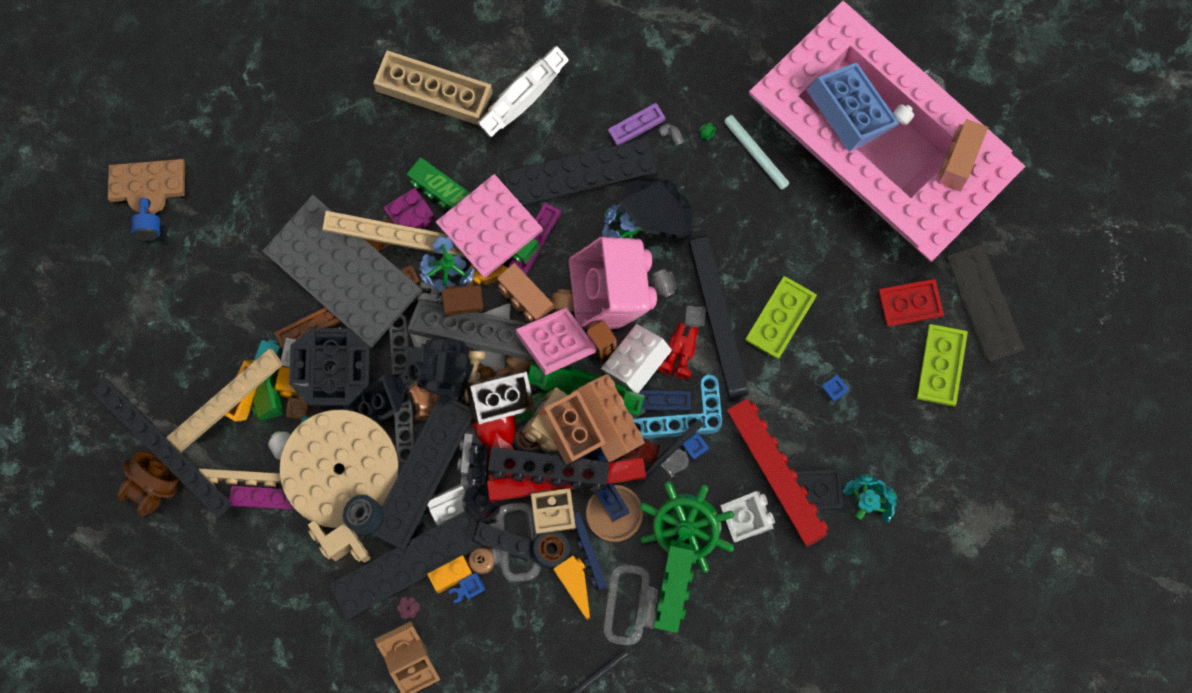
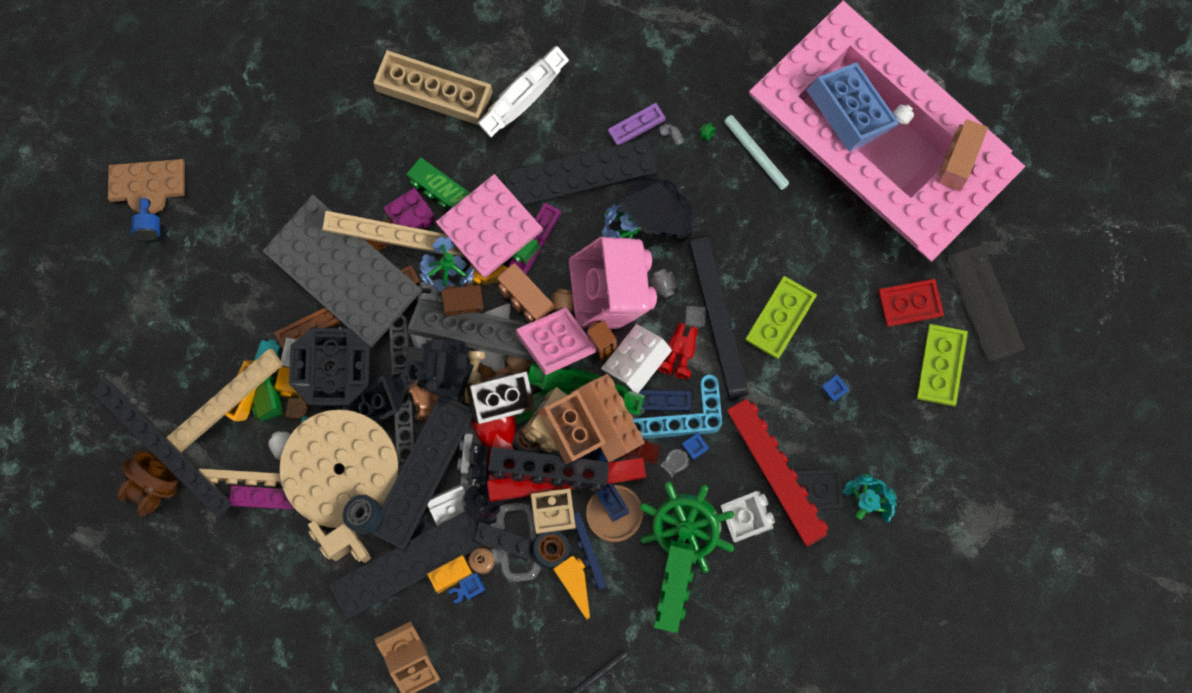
(404, 603): clear pink plant -> none
(646, 605): clear bar -> none
(673, 447): black bar -> none

